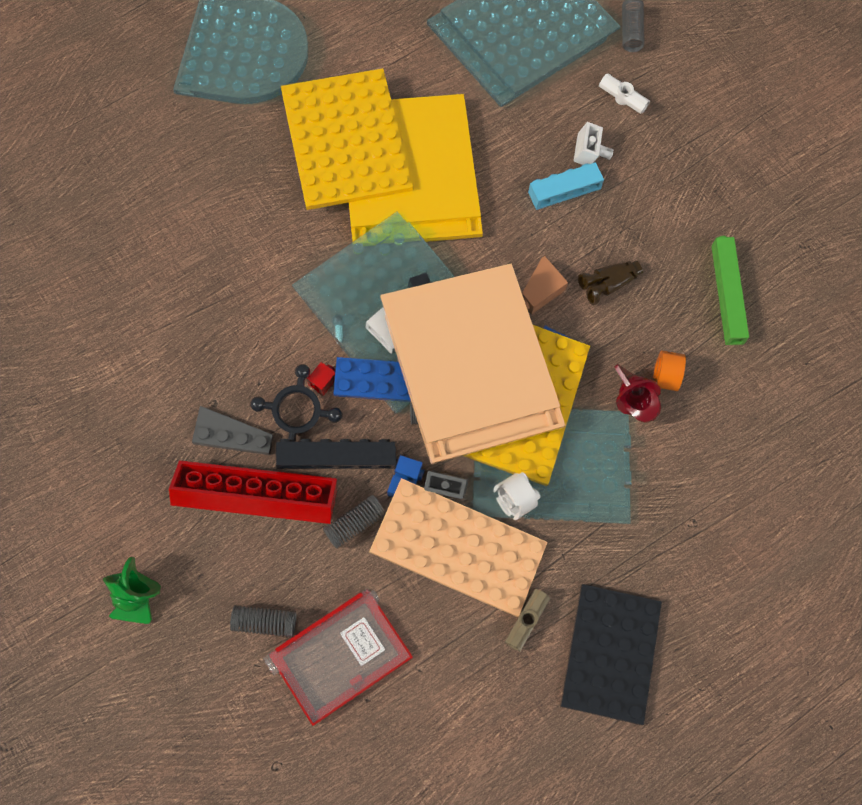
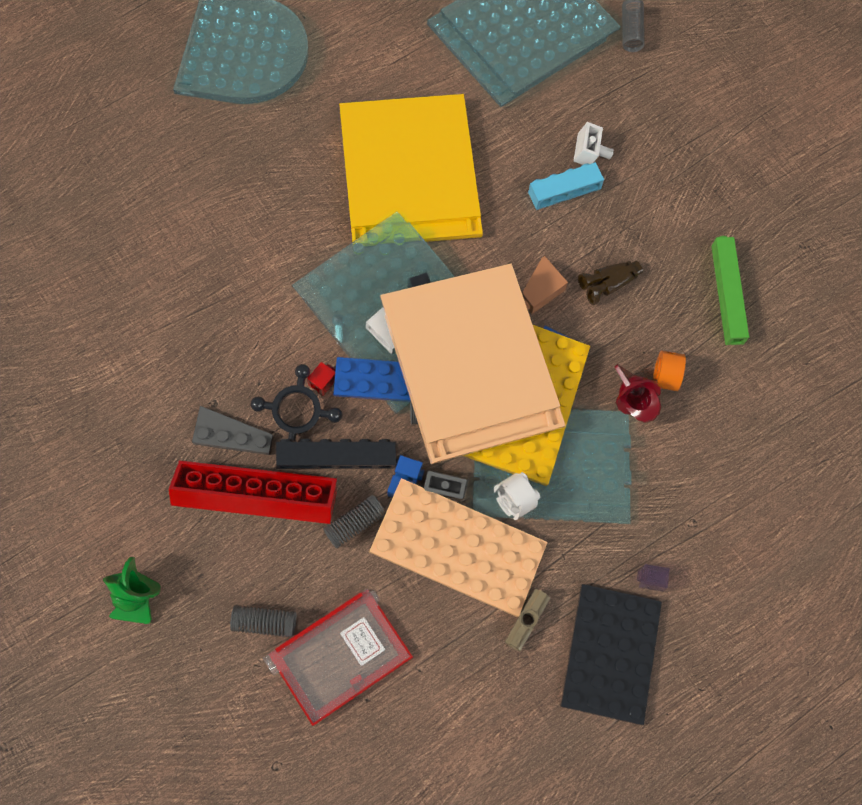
(346, 139): yellow plate -> none
(624, 93): white piece -> none
(653, 577): none -> clear purple brick

